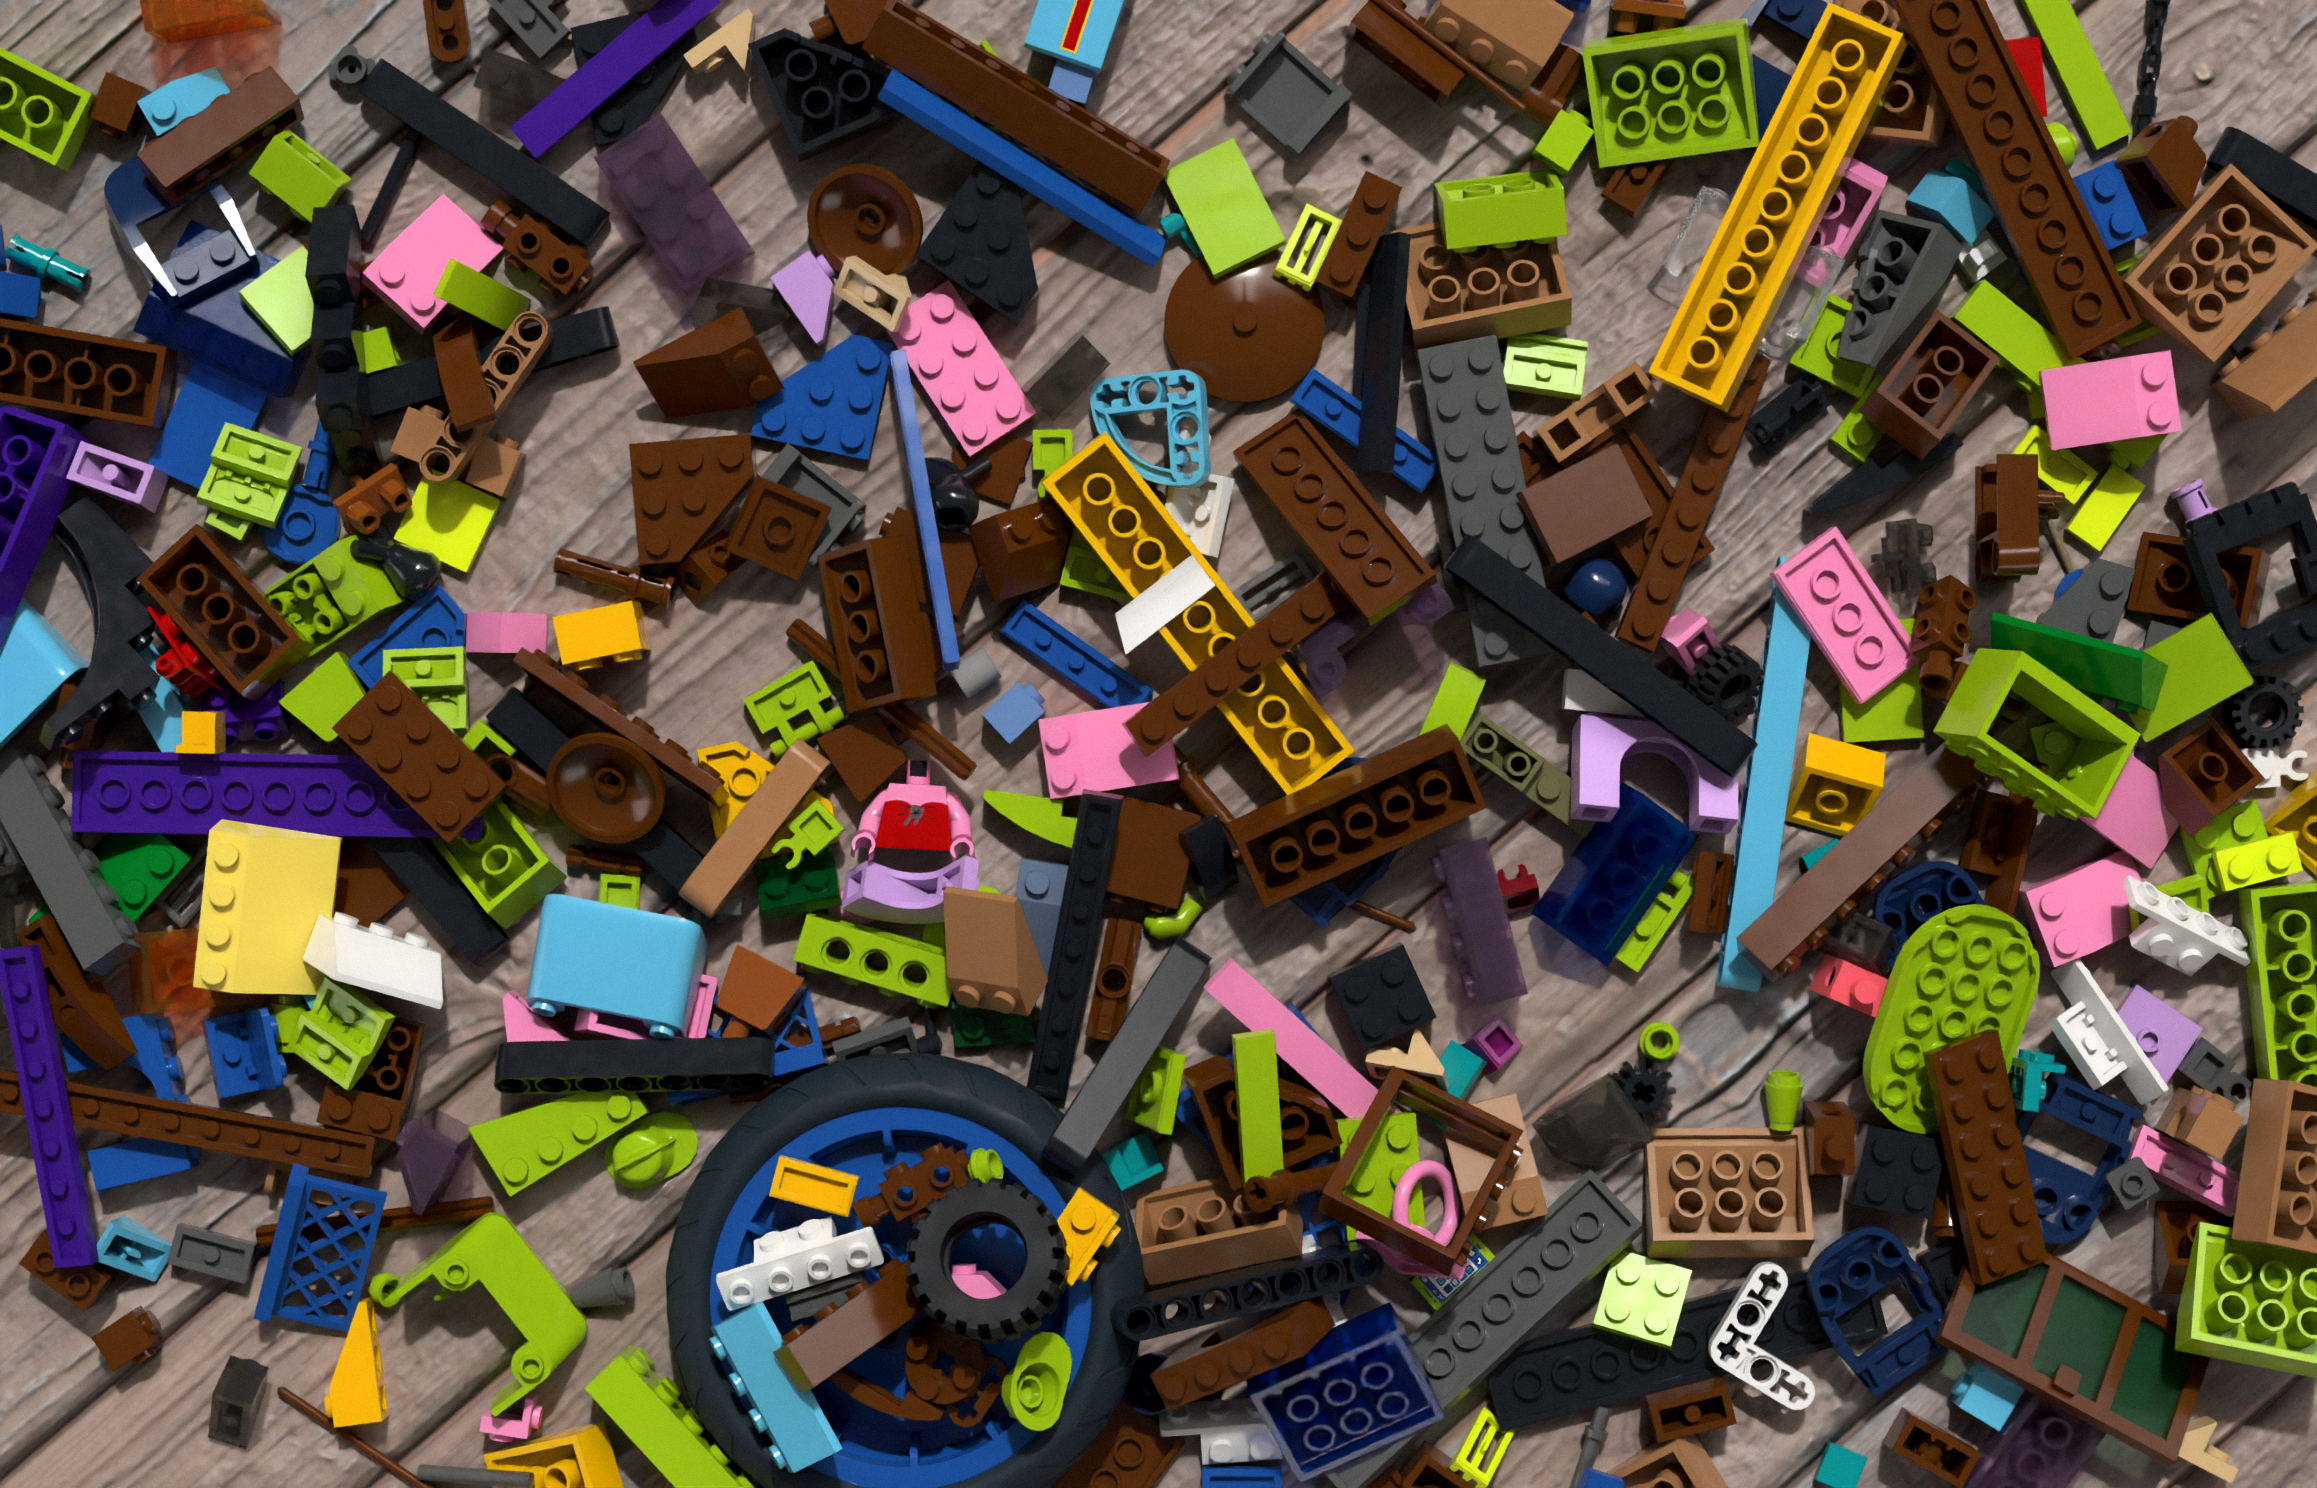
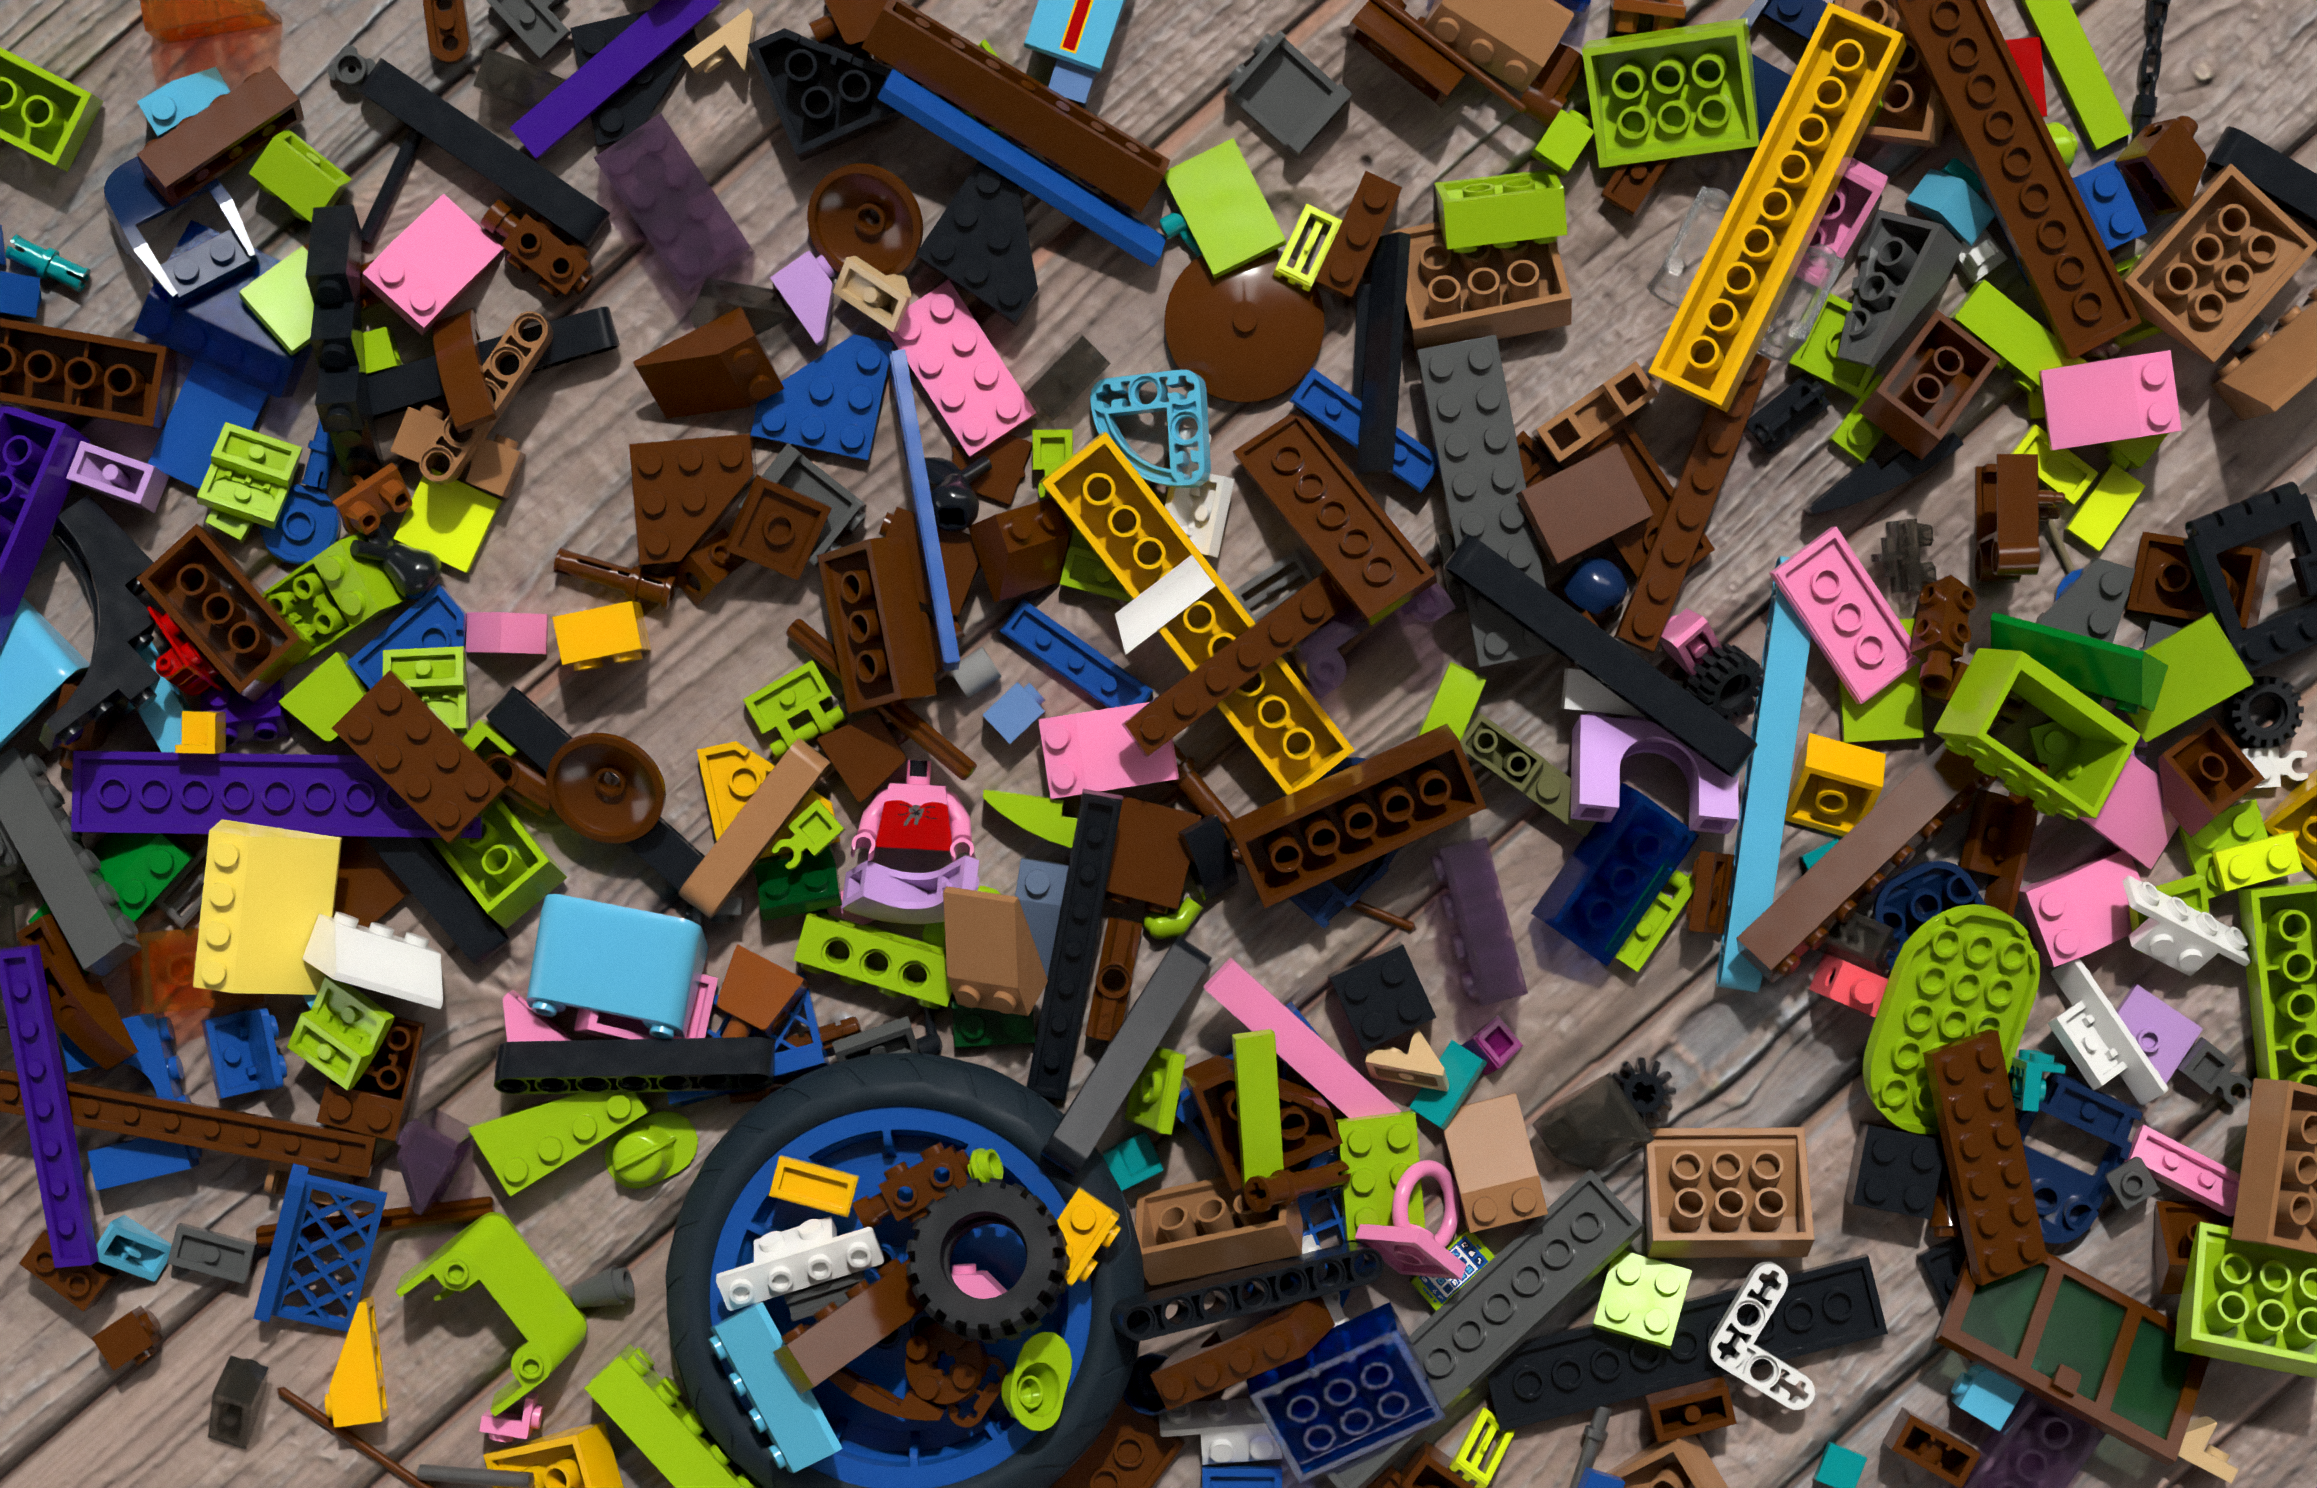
(118, 107): reddish brown brick -> none
(287, 1013): lime brick -> none
(382, 1297): lime hinge -> none
(480, 295): lime slope -> none
(605, 860): reddish brown axle -> none
(609, 716): reddish brown plate -> none
(620, 890): lime tile -> none
(1451, 1112): reddish brown window -> none
(1519, 892): dark red tile -> none
(1545, 365): plate -> none
(1670, 1047): lime plate -> none
(1783, 1097): lime cone -> none
(1829, 1139): reddish brown torso -> none
(1852, 1272): dark blue slope -> none
(2192, 500): lavender bush -> none
(2200, 1121): medium nougat arch -> none

